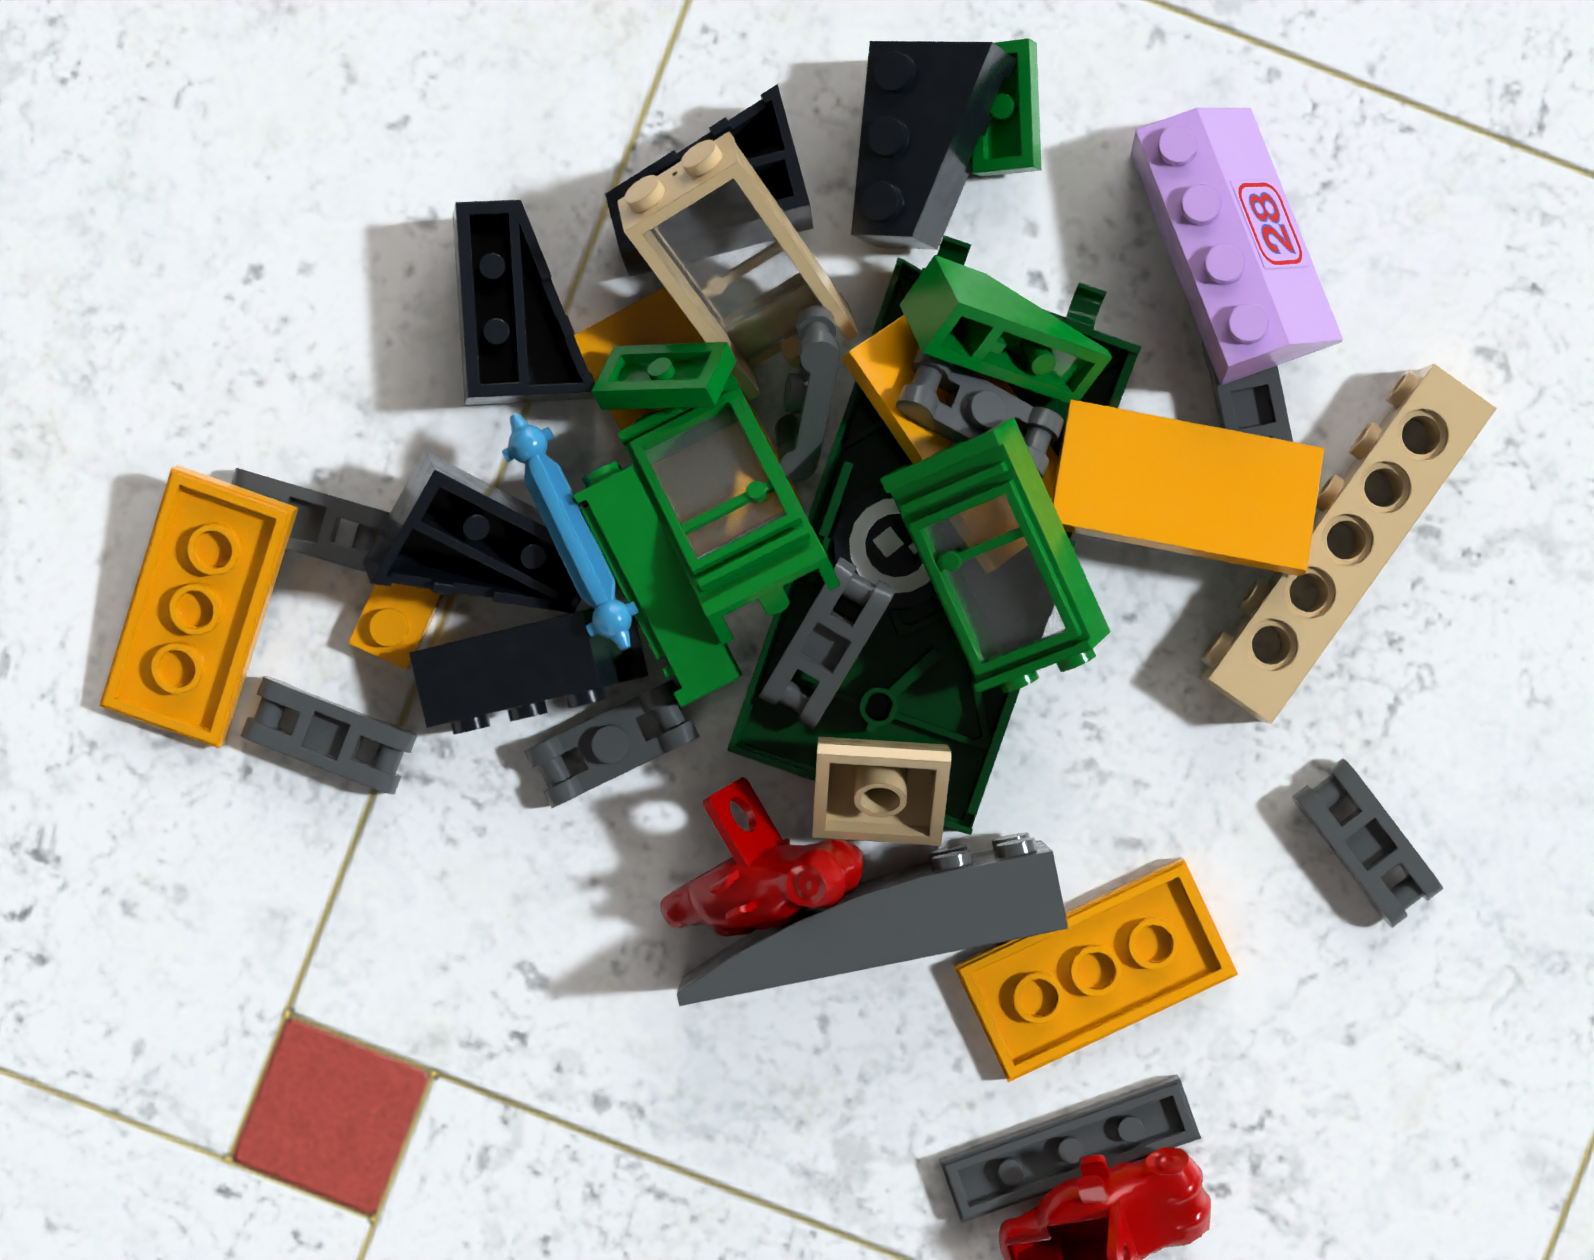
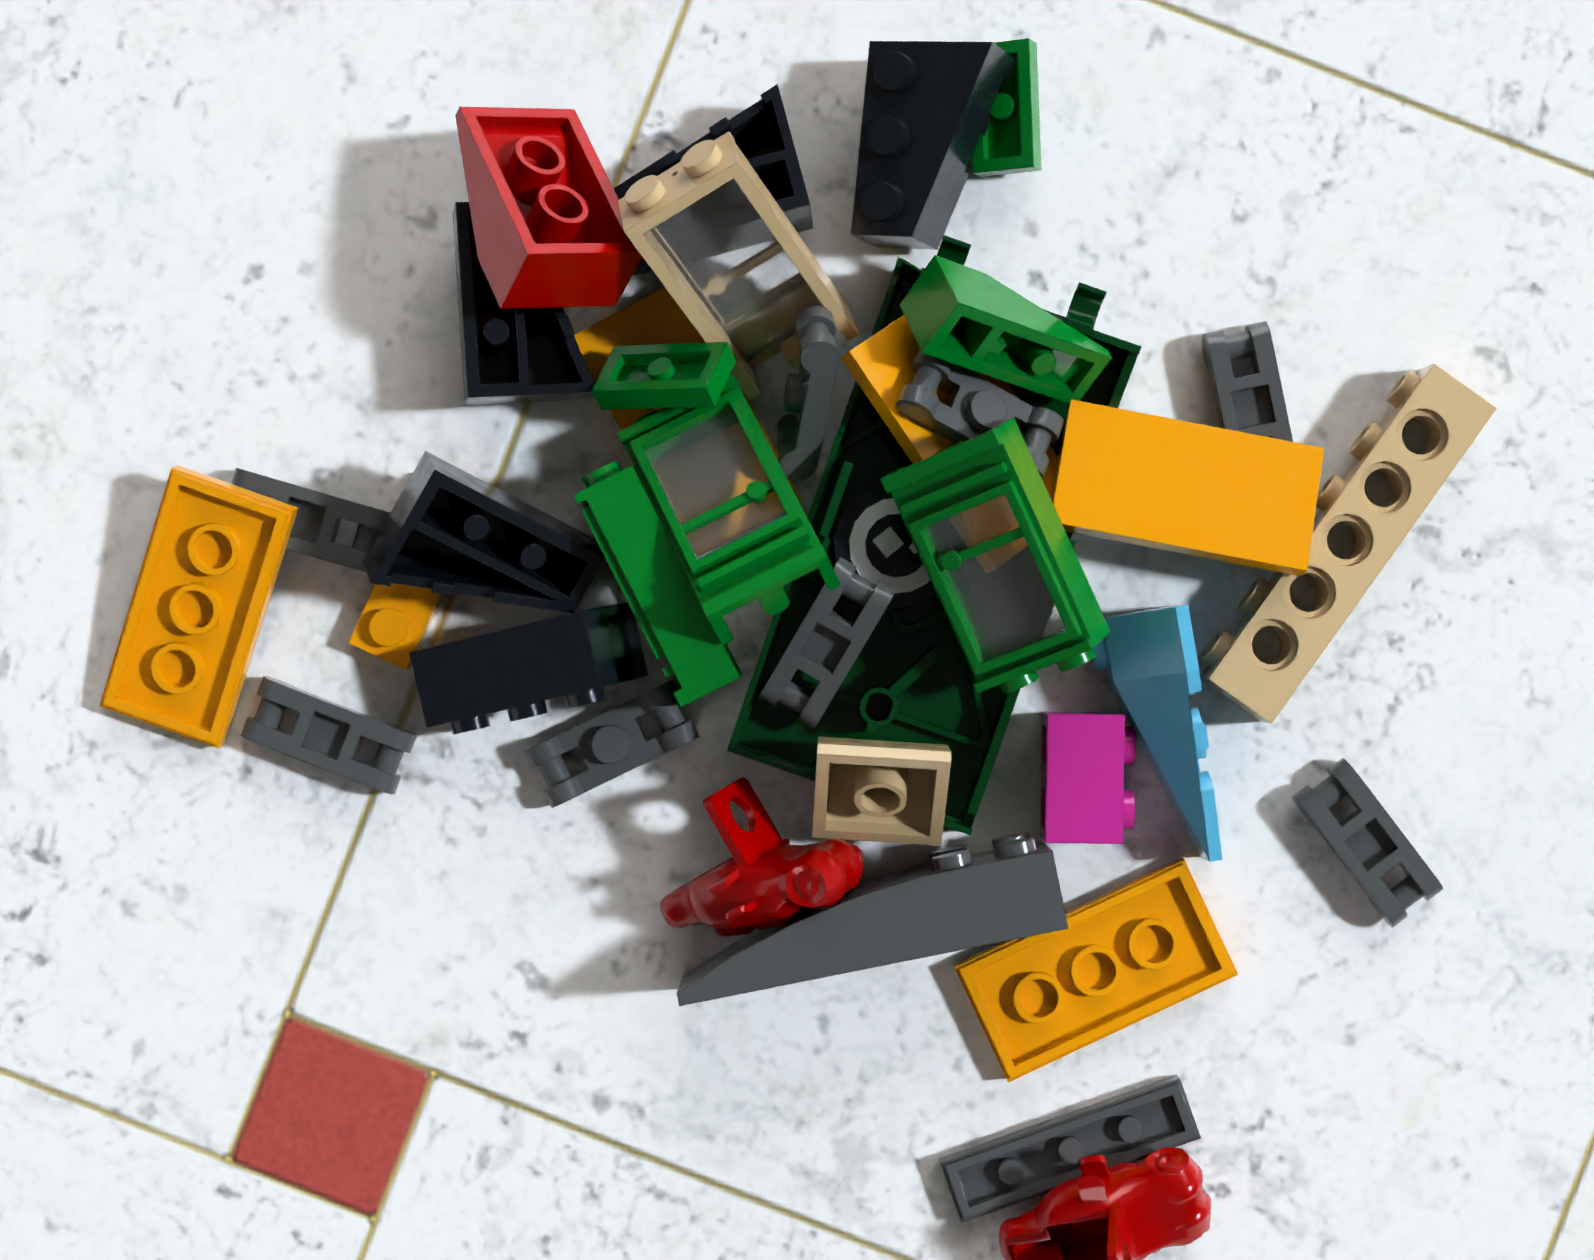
(542, 209): none -> red slope
(570, 531): dark azure wheel -> none
(1085, 777): none -> dark pink brick
(1151, 673): none -> medium azure wedge
(1233, 240): lavender slope -> none

